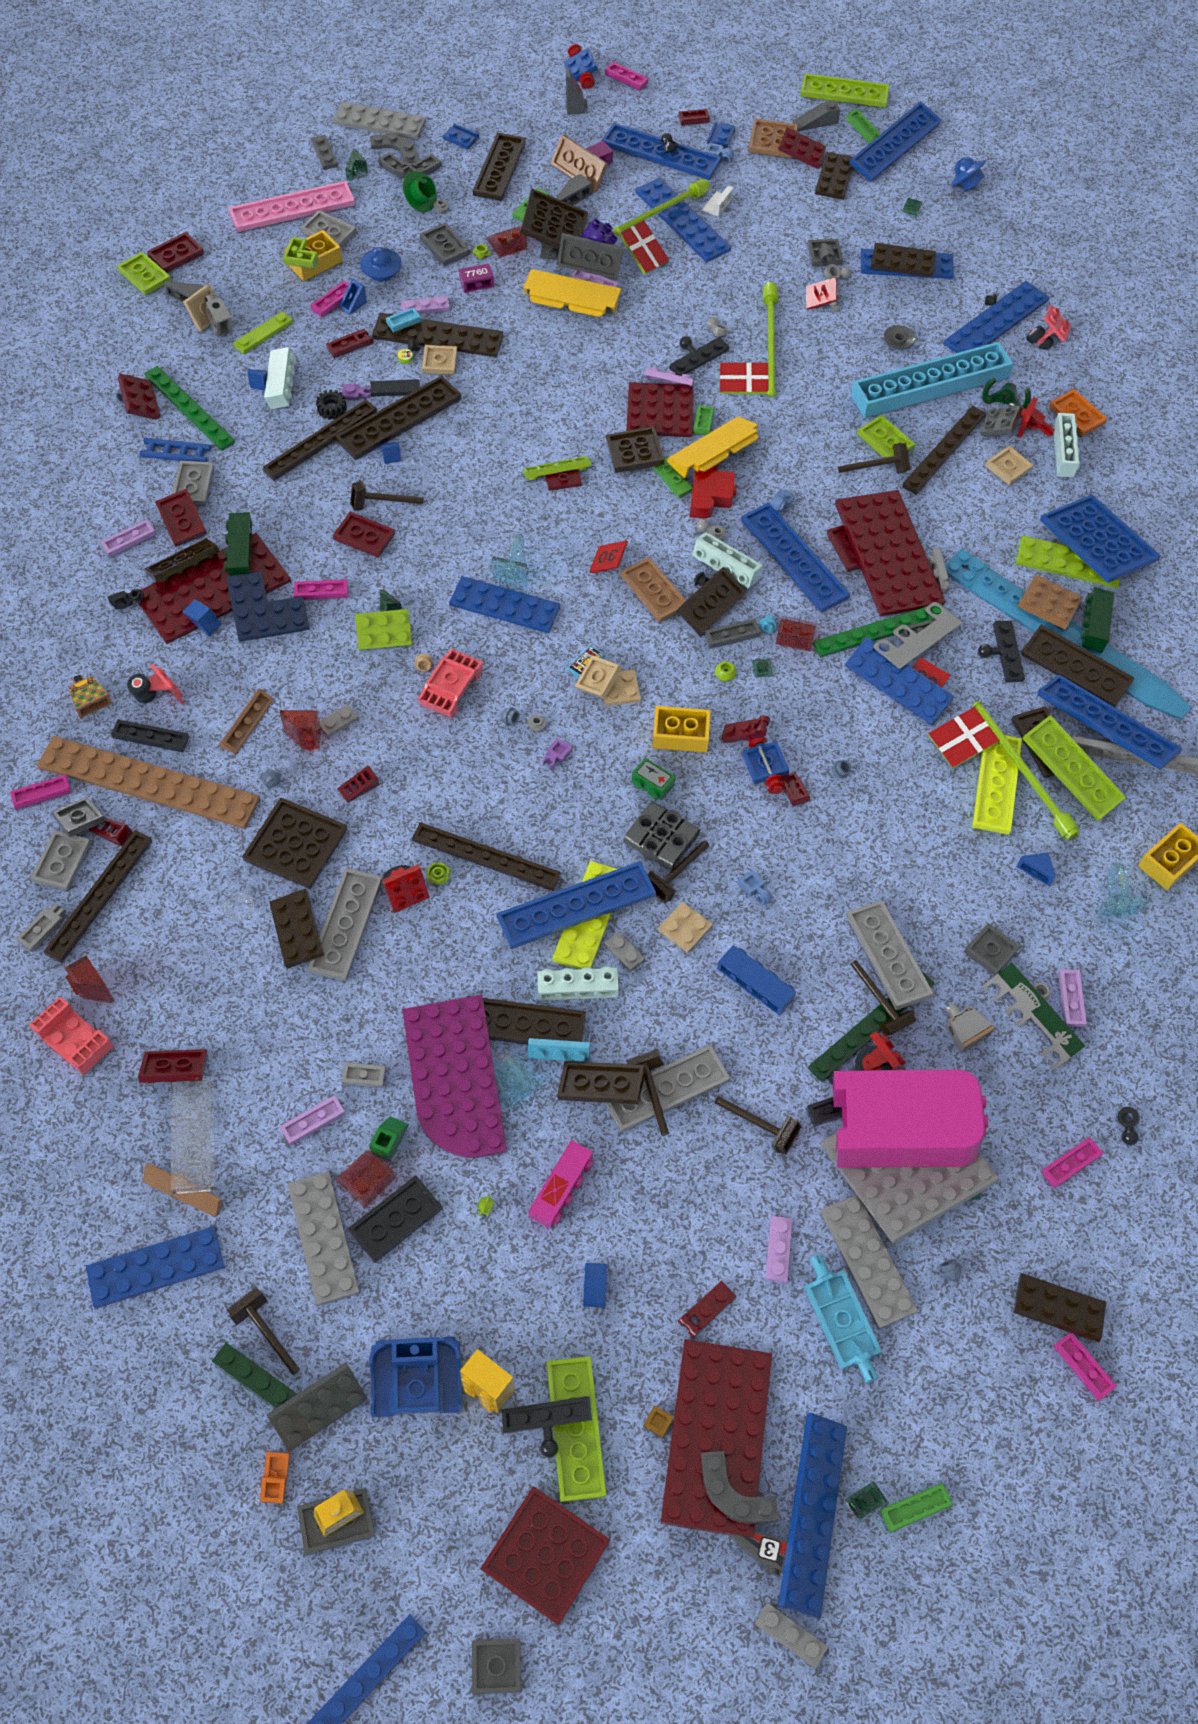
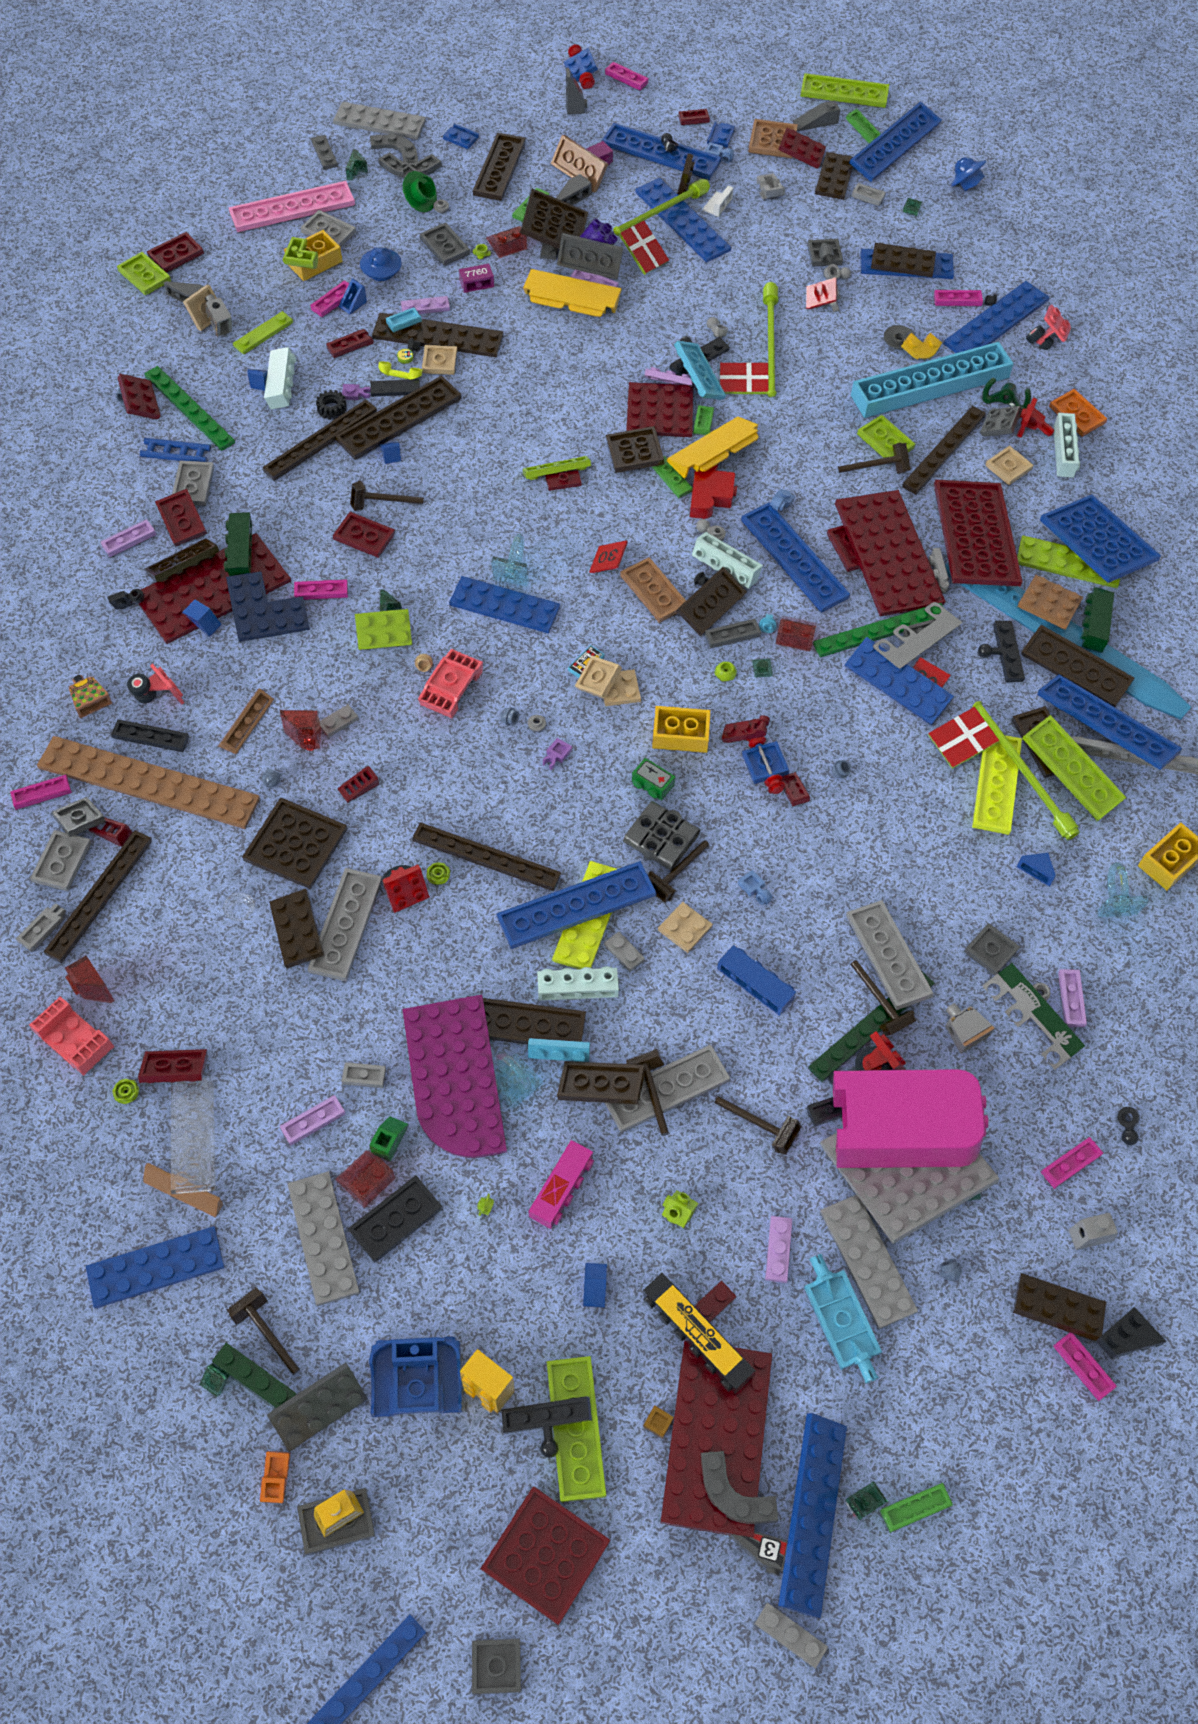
(122, 1086): none -> lime plate
(214, 1380): none -> clear green plate
(385, 367): none -> neon yellow bar
(679, 1208): none -> lime brick
(686, 175): none -> dark brown plate
(698, 1333): none -> brick
(699, 370): none -> medium azure plate
(770, 186): none -> light grey cylinder
(868, 194): none -> light grey plate
(920, 349): none -> yellow plate
(958, 298): none -> dark pink plate
(977, 533): none -> dark red plate
(1097, 1231): none -> light grey torso
(1130, 1335): none -> black wing

